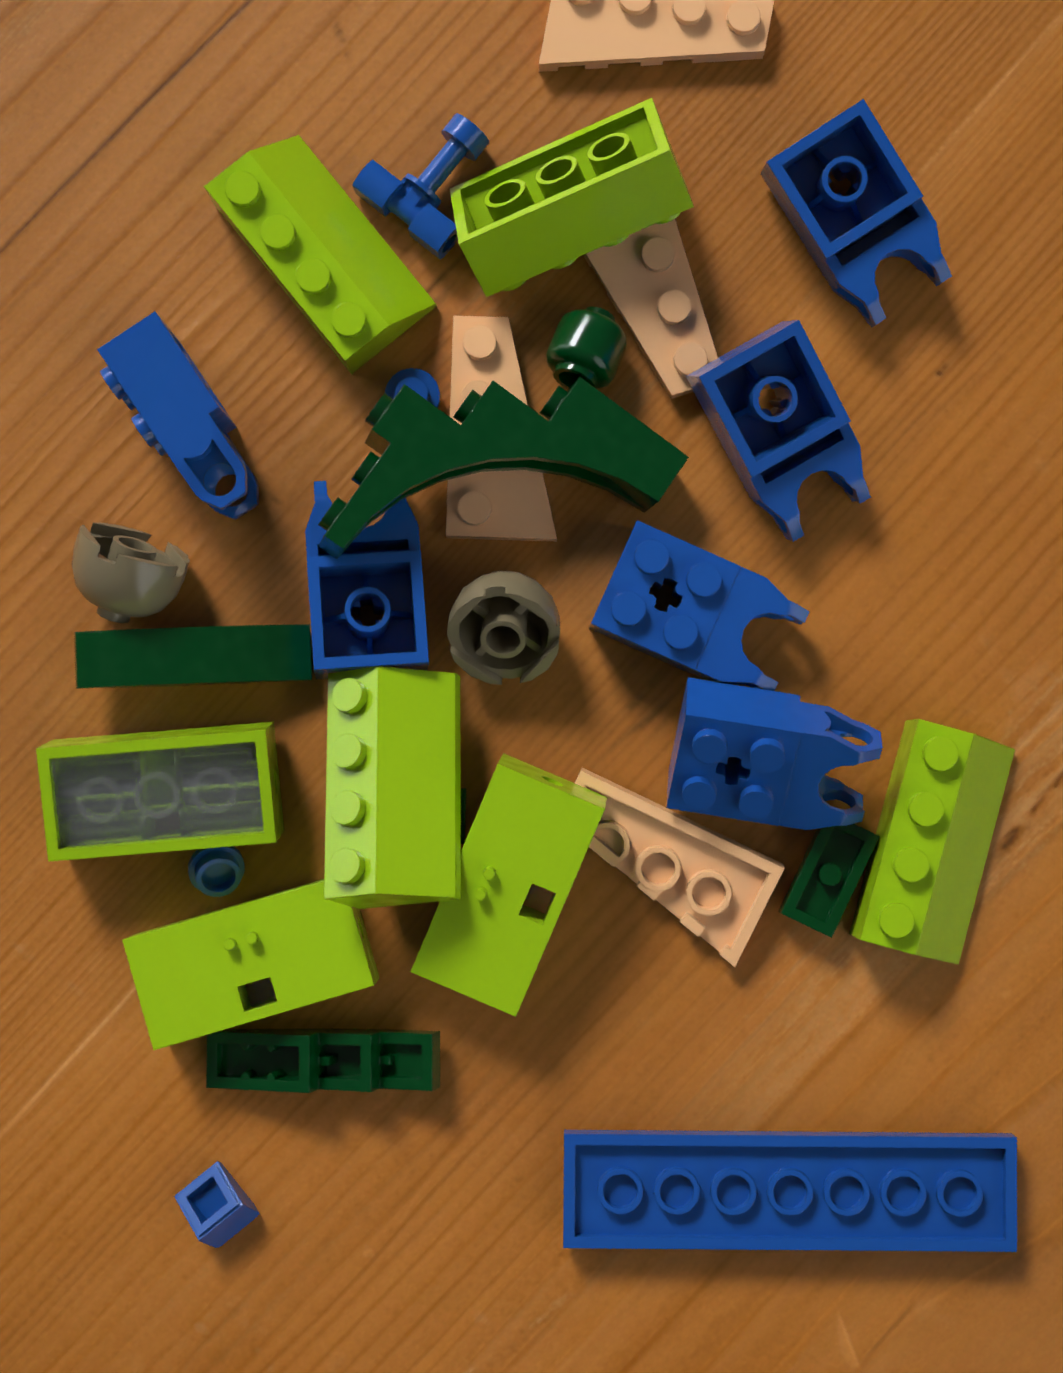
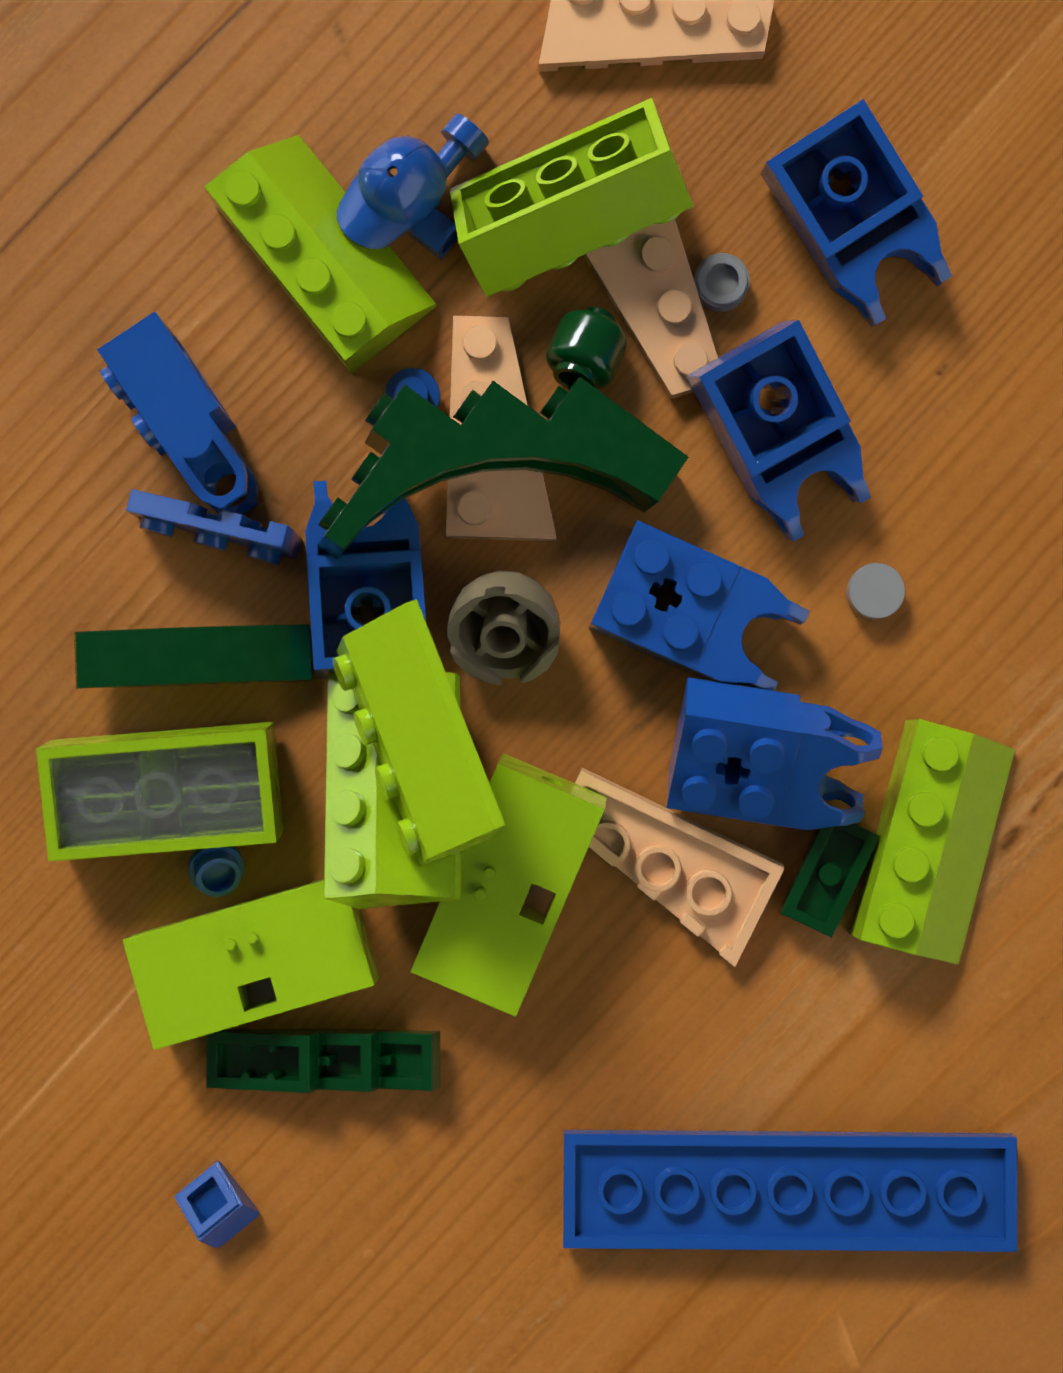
(126, 573): dark tan cylinder -> none
(164, 514): none -> blue wing
(385, 207): none -> blue cap
(417, 735): none -> lime slope
(721, 282): none -> light grey tile
(875, 591): none -> light grey tile

